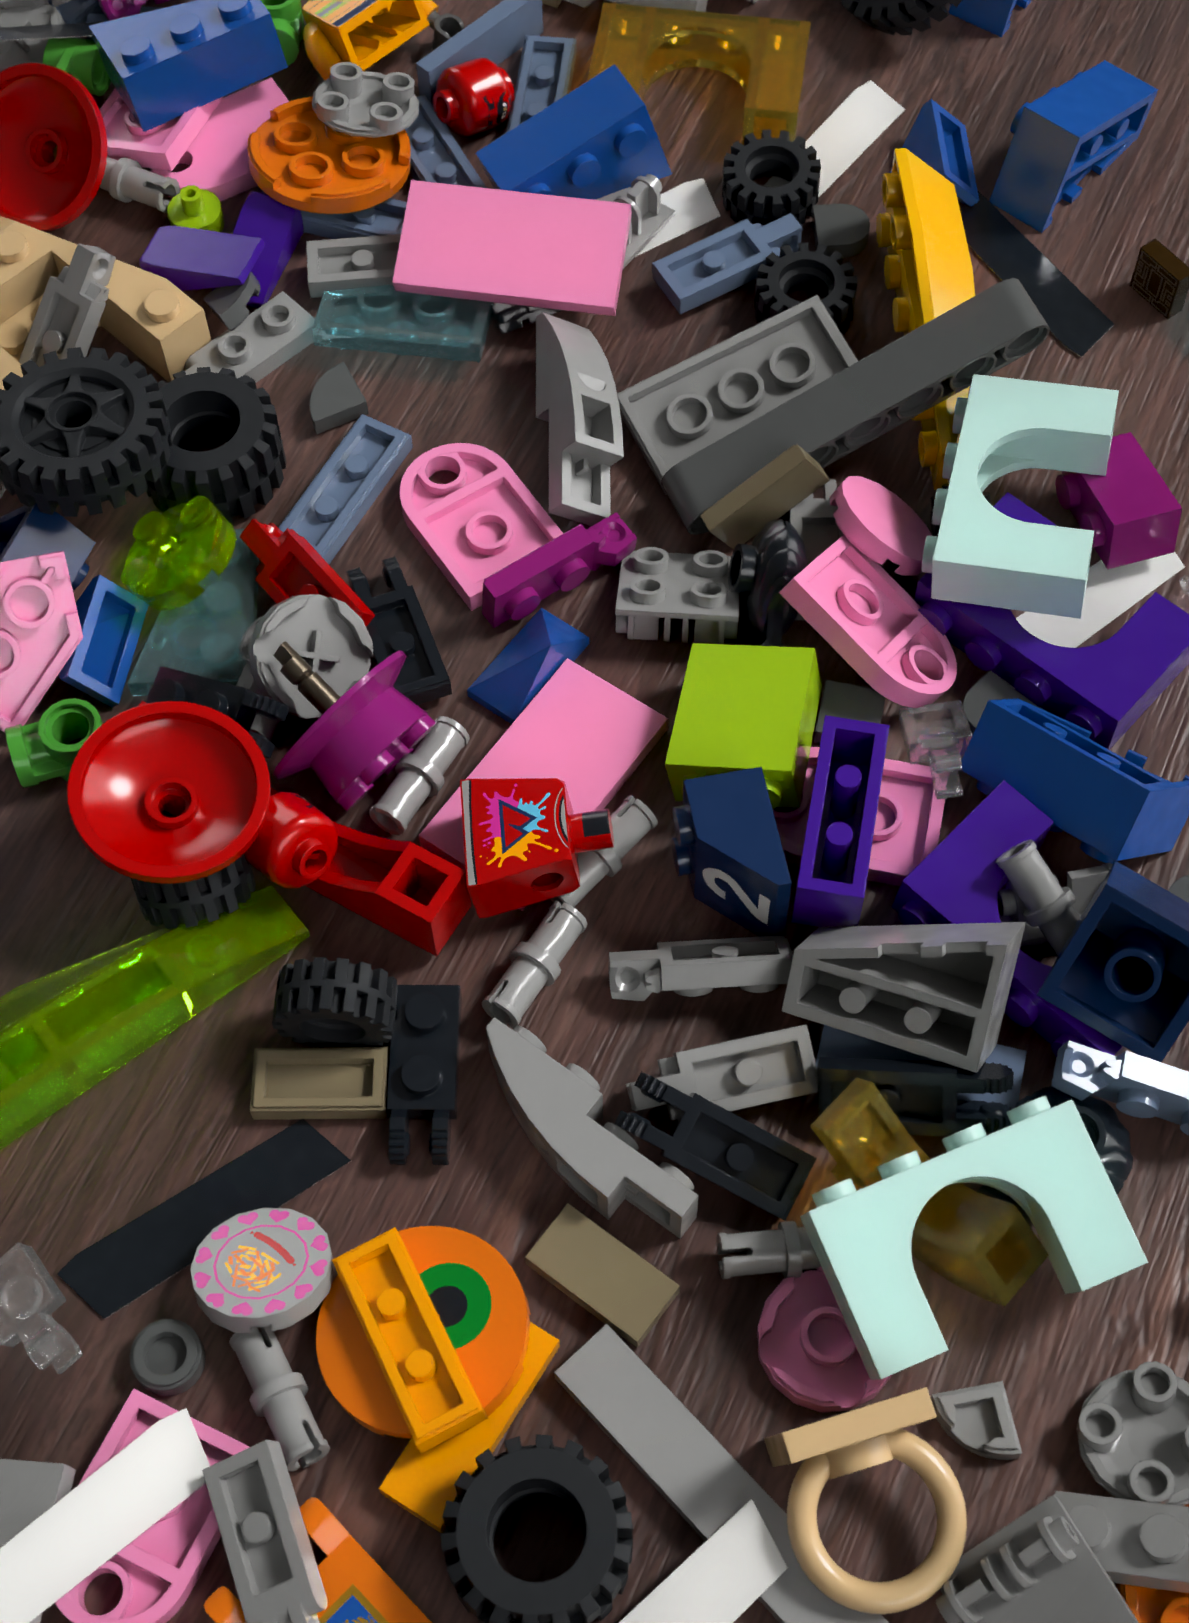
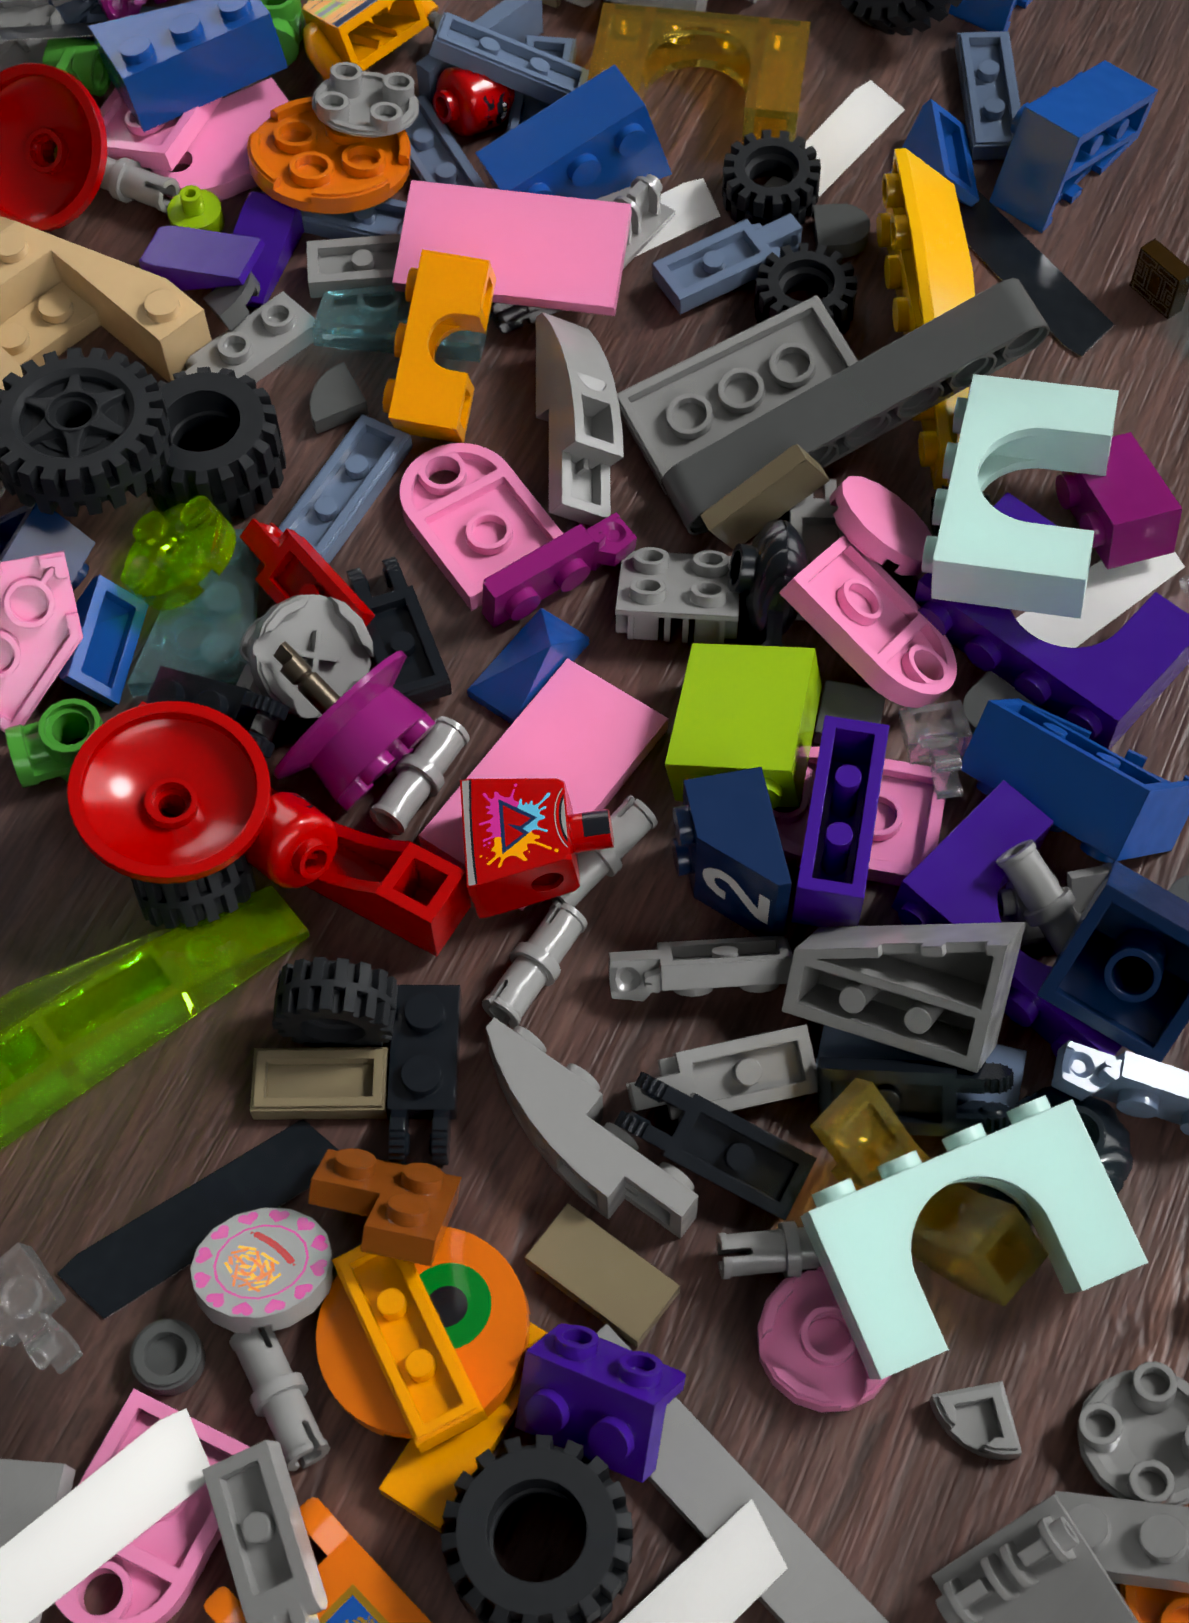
(71, 306): light grey hinge -> none
(403, 1203): none -> dark orange plate
(445, 297): none -> light orange arch
(505, 60): none -> sand blue tile
(597, 1397): none -> dark purple bracket
(853, 1444): tan tile -> none
(987, 91): none -> sand blue tile

